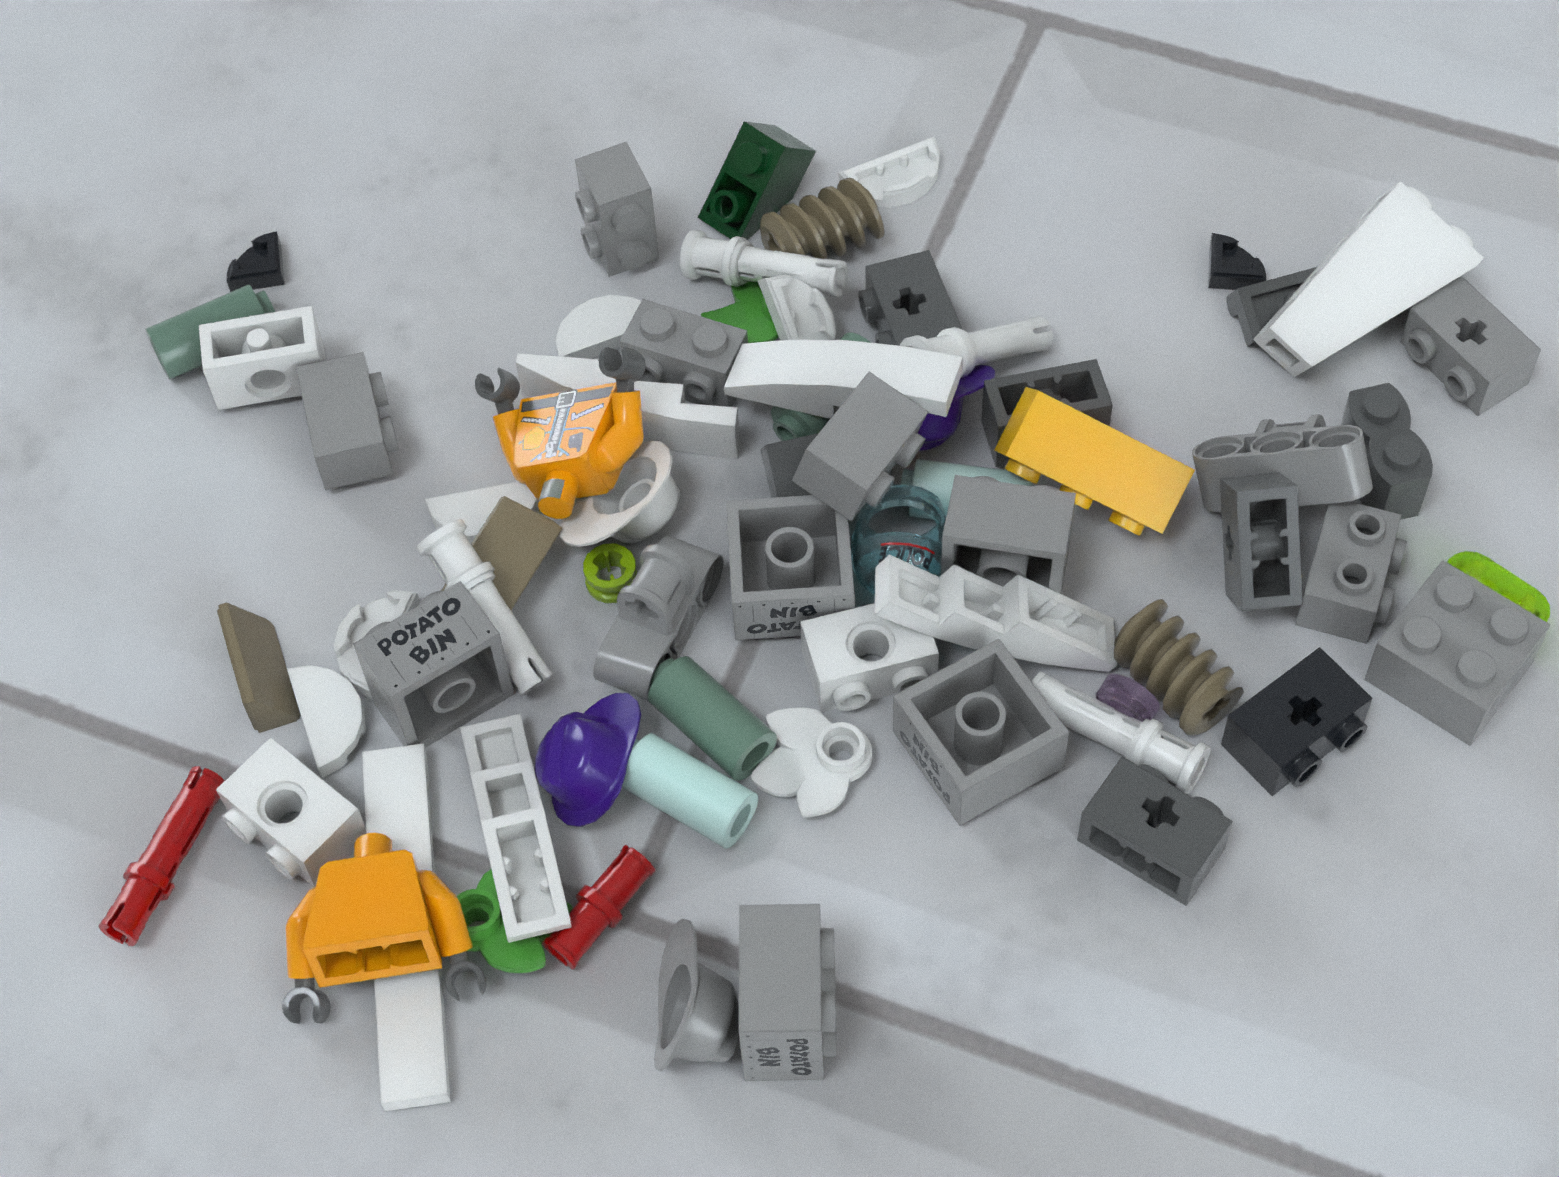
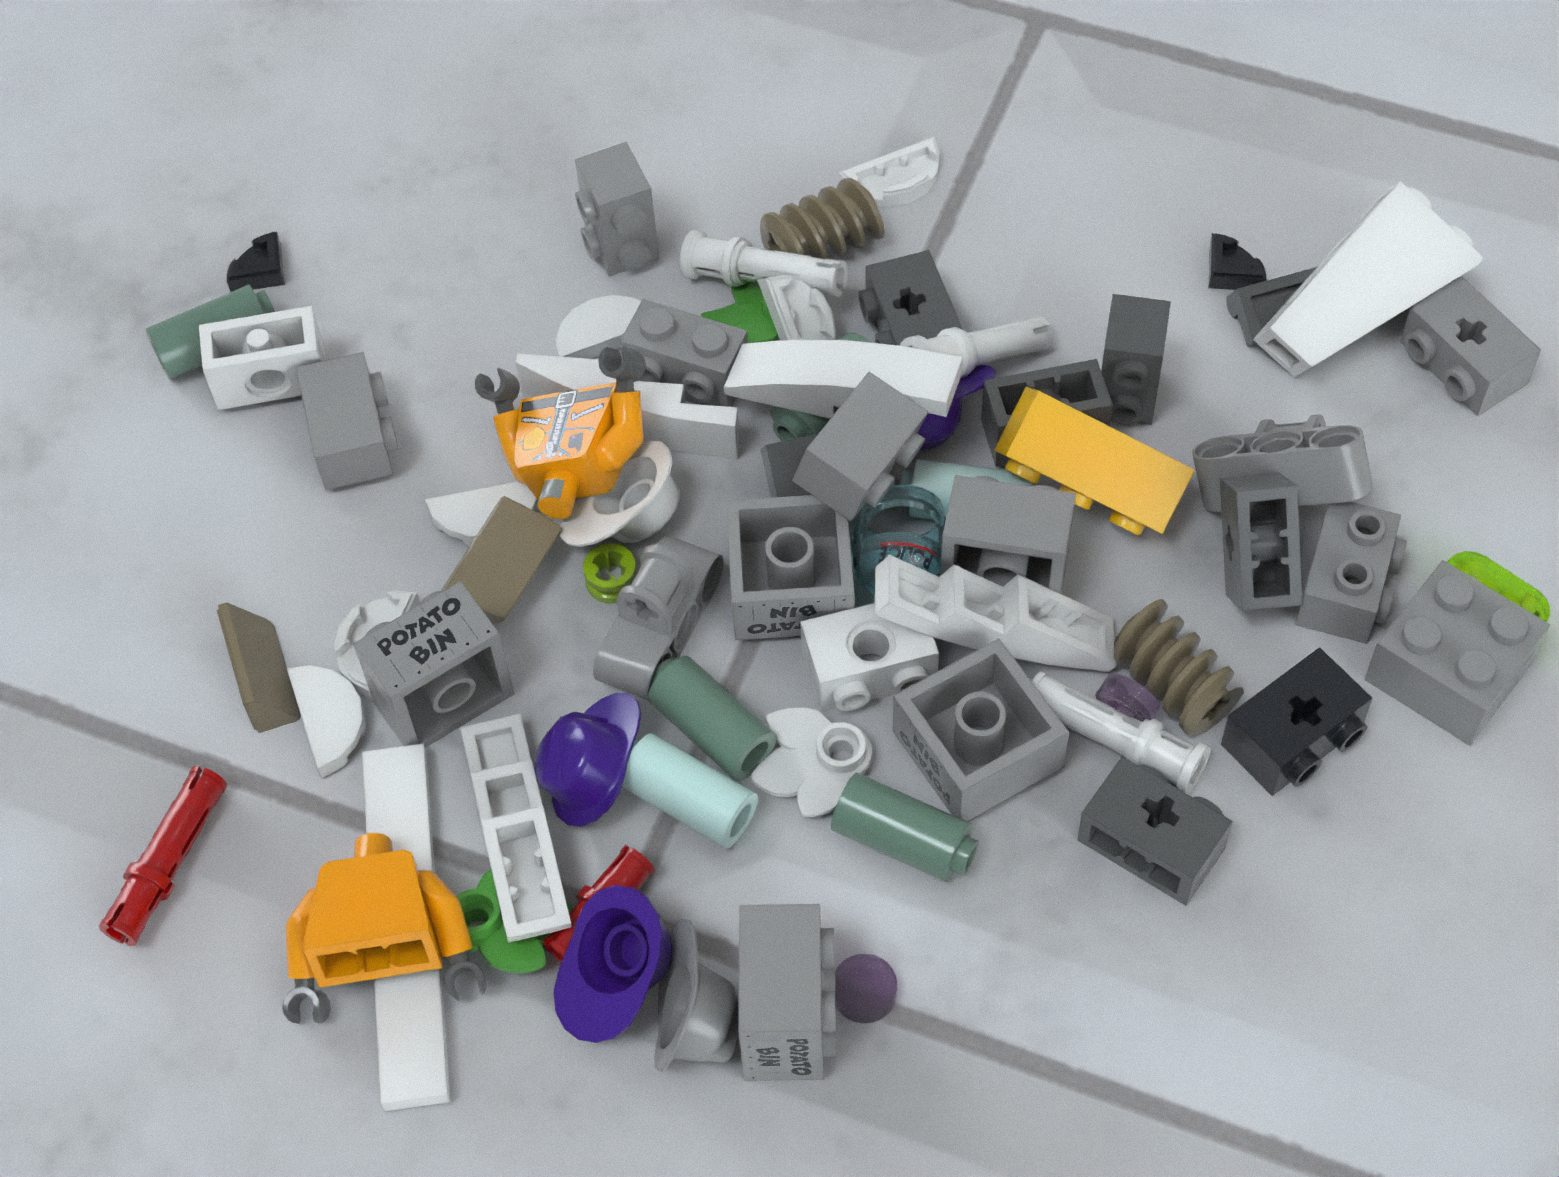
(278, 784): white brick -> none
(459, 562): white pin -> none
(610, 964): none -> dark purple piece
(755, 179): dark green slope -> none
(865, 988): none -> clear purple tile
(904, 828): none -> sand green brick
(1134, 356): none -> dark grey brick
(1395, 454): dark grey brick -> none

